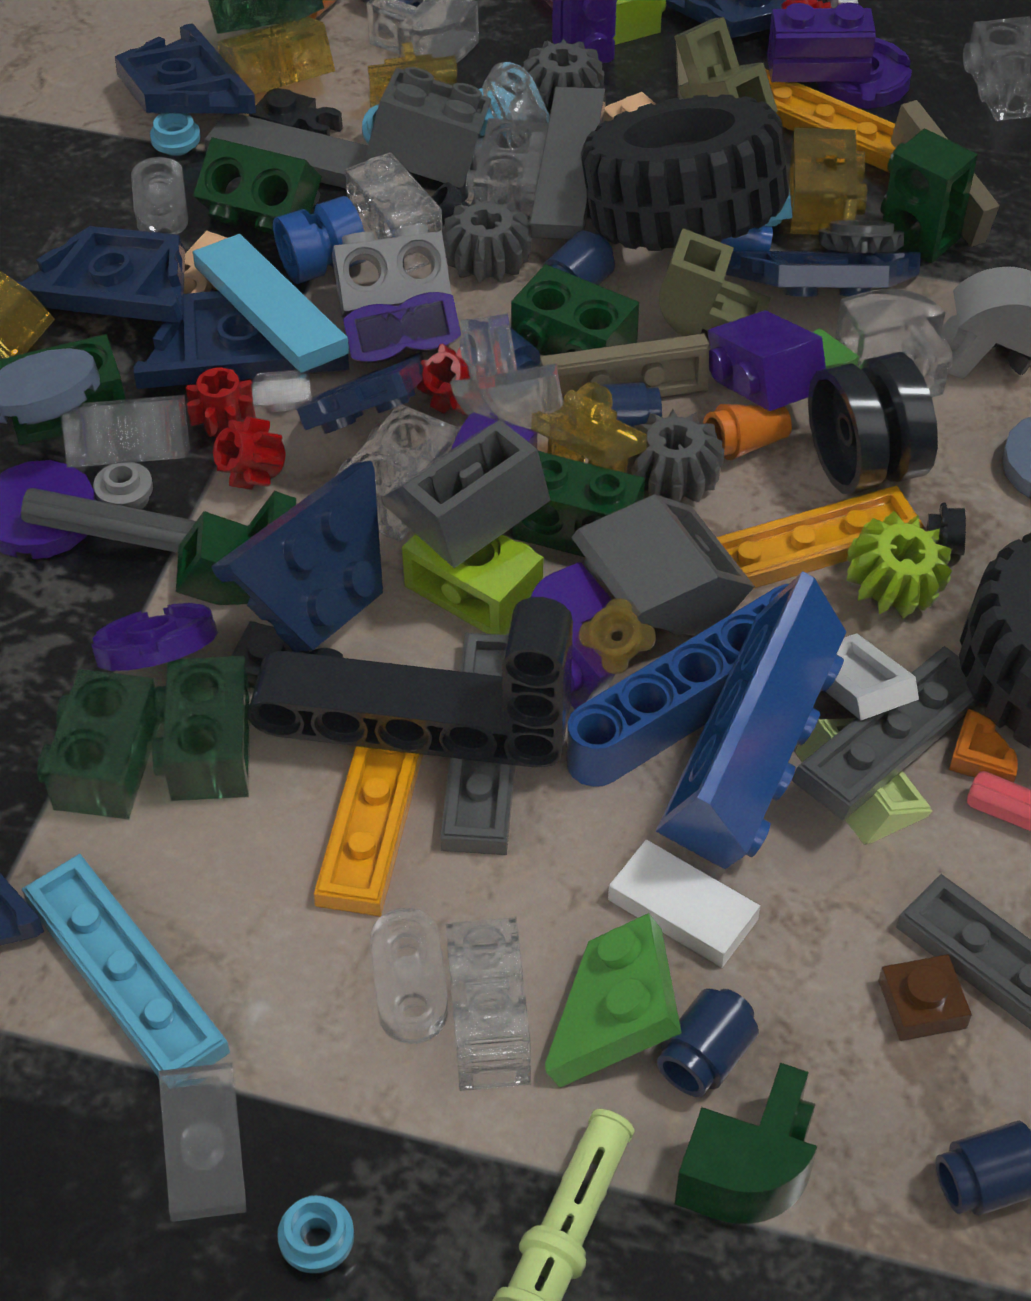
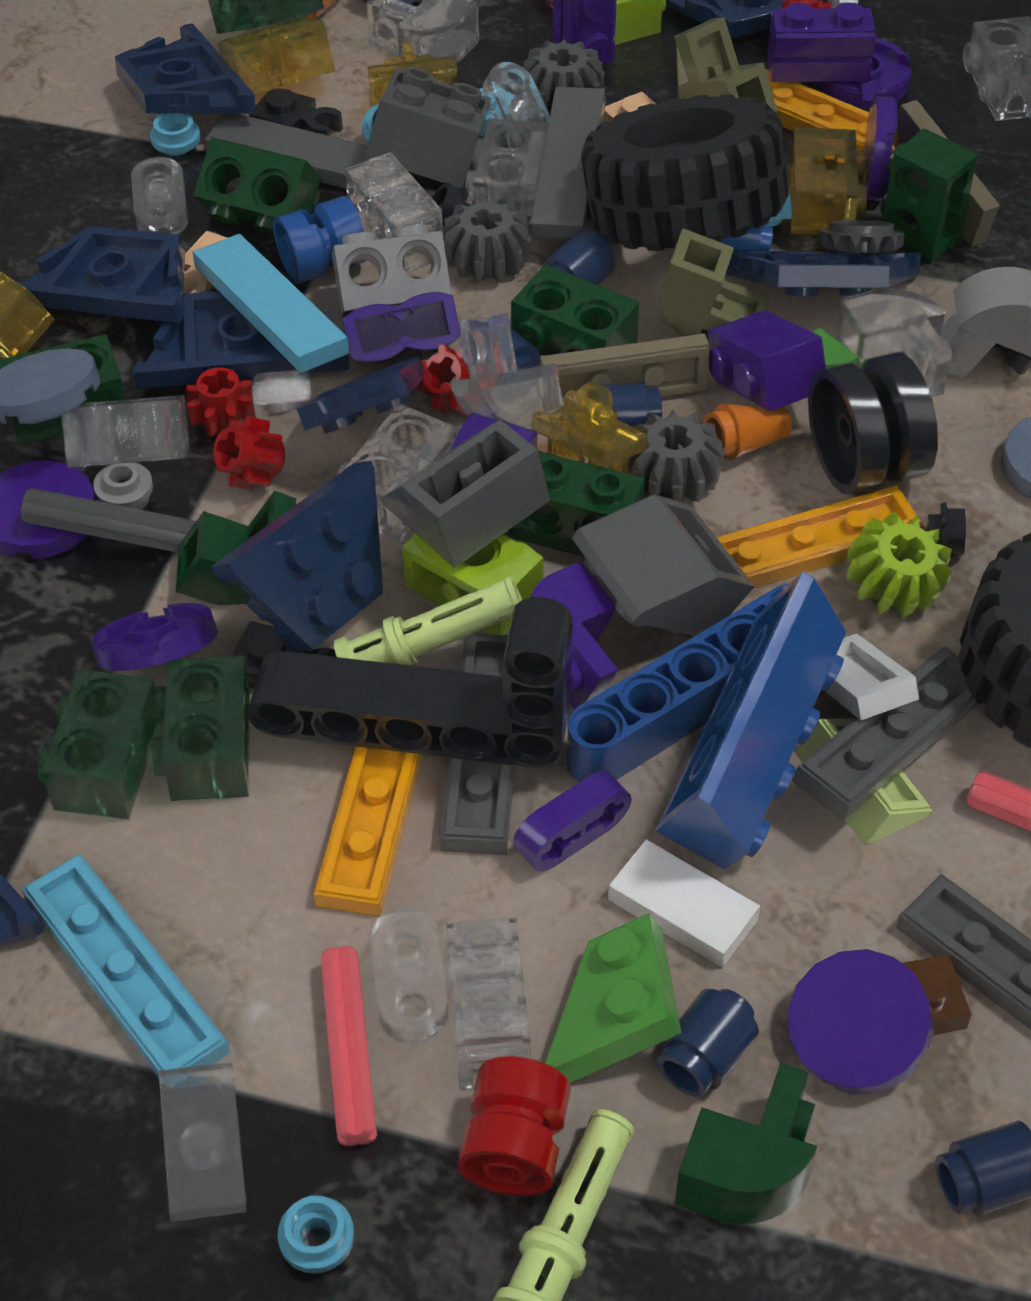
(348, 1047): none -> coral axle
(406, 640): none -> yellowish green pin
(516, 1115): none -> red wheel
(572, 821): none -> dark purple beam
(617, 617): clear yellow plate -> none
(860, 1021): none -> dark purple tile
(878, 145): none -> dark purple tile
(983, 749): orange tile -> none

